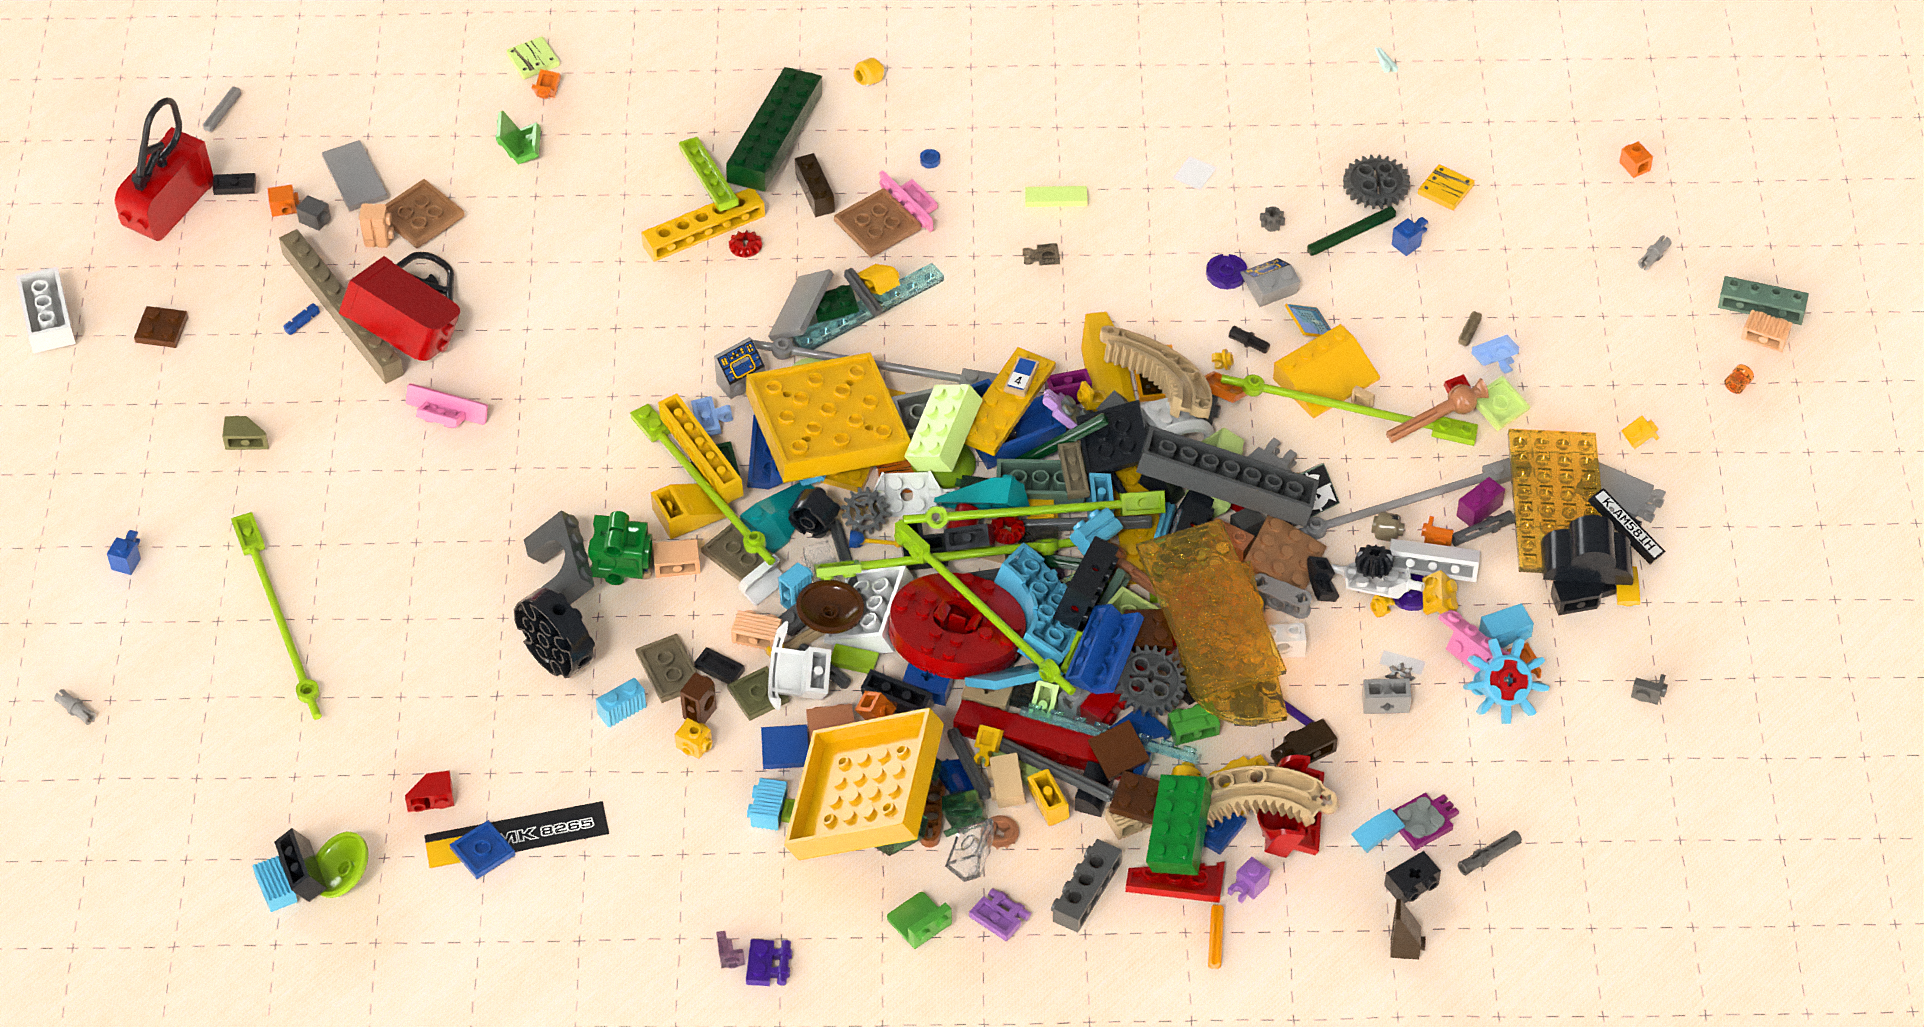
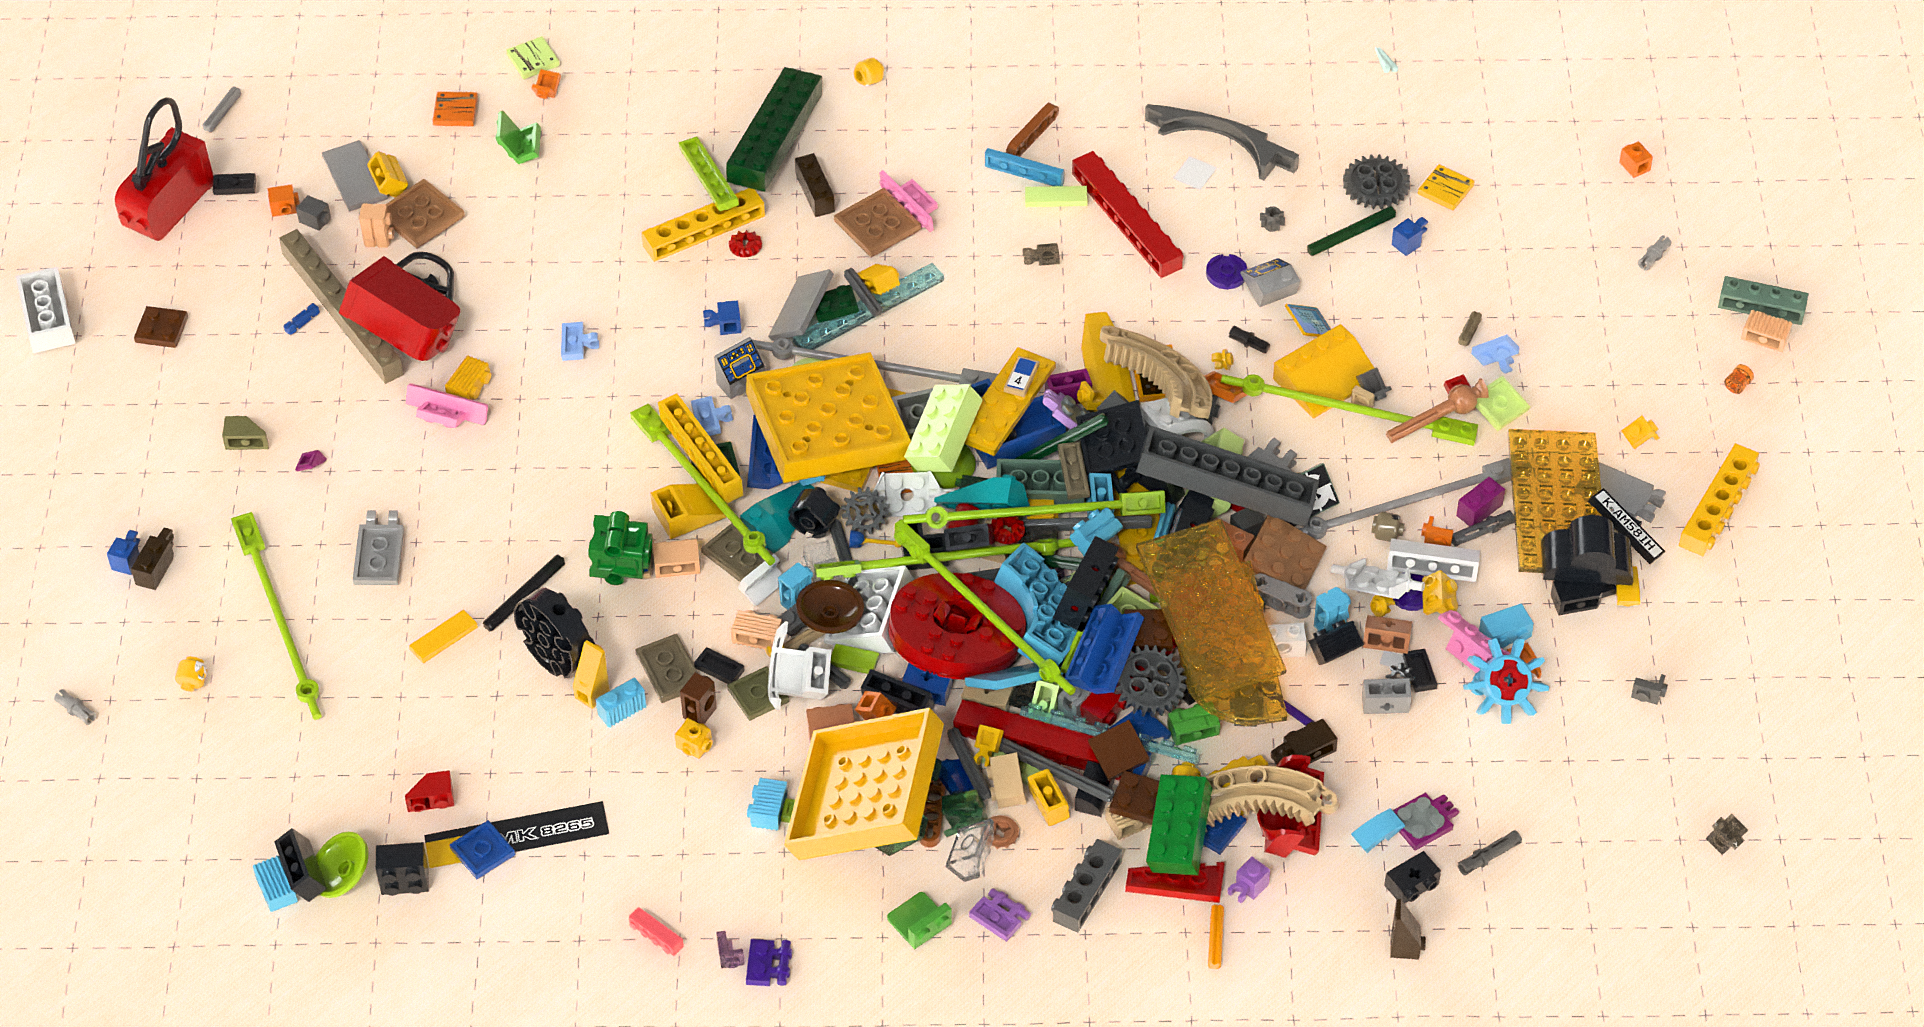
(154, 560): none -> dark brown hinge
(191, 673): none -> yellow head
(310, 460): none -> magenta slope
(378, 551): none -> light grey tile
(387, 174): none -> yellow brick
(402, 868): none -> black brick
(443, 636): none -> yellow tile
(455, 109): none -> orange tile
(469, 378): none -> yellow brick
(527, 588): none -> black axle
(550, 538): dark grey arch -> none
(574, 340): none -> light blue plate
(591, 675): none -> yellow slope
(656, 931): none -> coral piece
(727, 317): none -> blue brick
(784, 746): blue tile -> none
(929, 158): blue tile -> none
(1024, 168): none -> dark azure tile
(1033, 130): none -> dark orange beam
(1127, 214): none -> red brick
(1129, 478): none -> black axle
(1265, 153): none -> dark grey slope
(1320, 577): black slope -> none
(1331, 608): none -> medium azure brick
(1335, 642): none -> black brick
(1373, 383): none -> dark grey bracket
(1374, 561): black gear -> none
(1387, 634): none -> nougat brick
(1421, 670): none -> black tile
(1719, 500): none -> yellow brick
(1727, 834): none -> clear smoke brick

